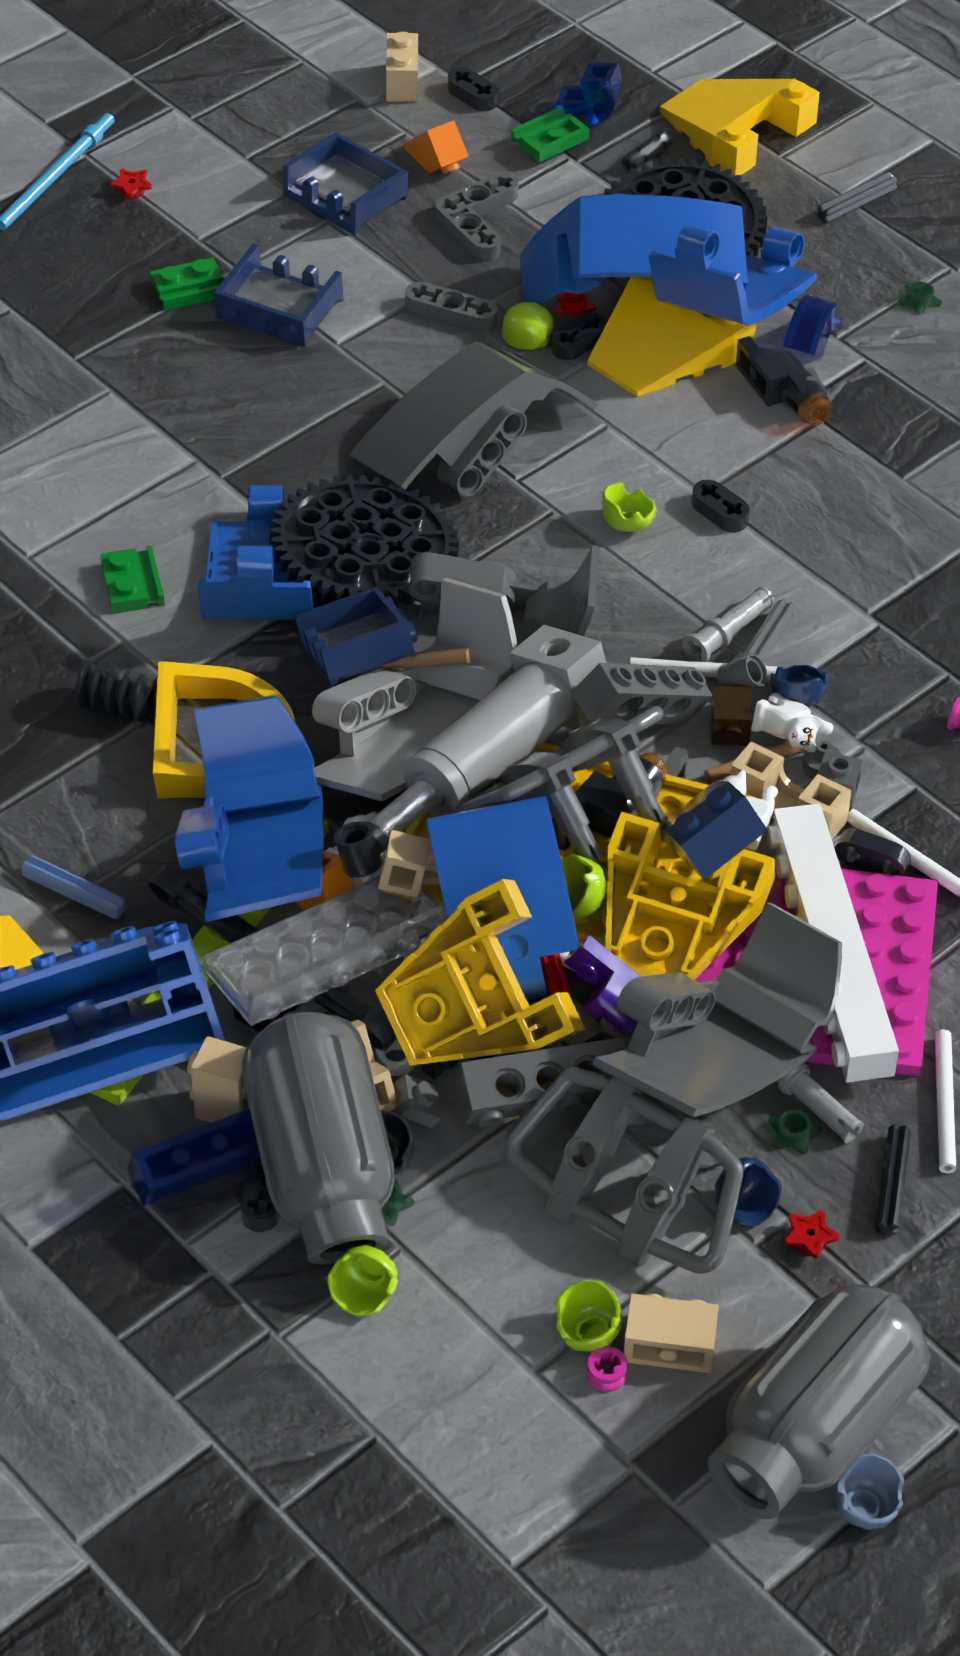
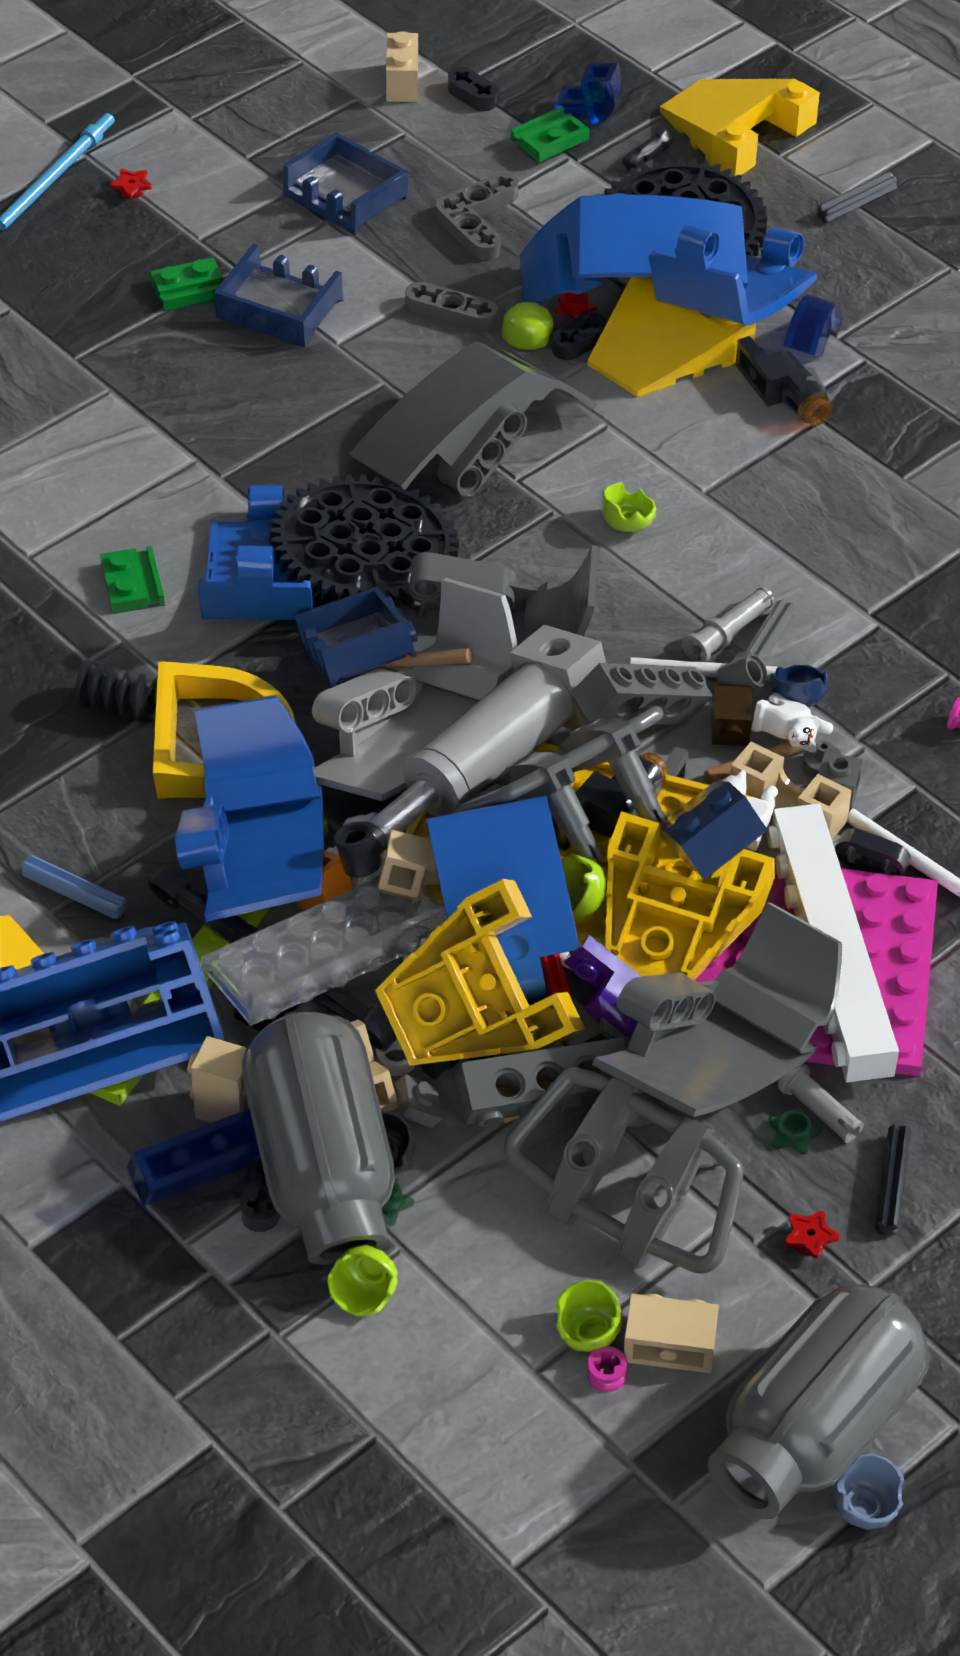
(438, 148): orange slope -> none
(720, 505): black beam -> none
(757, 1195): dark blue hair -> none
(919, 297): clear green plate -> none
(945, 1101): white piece -> none

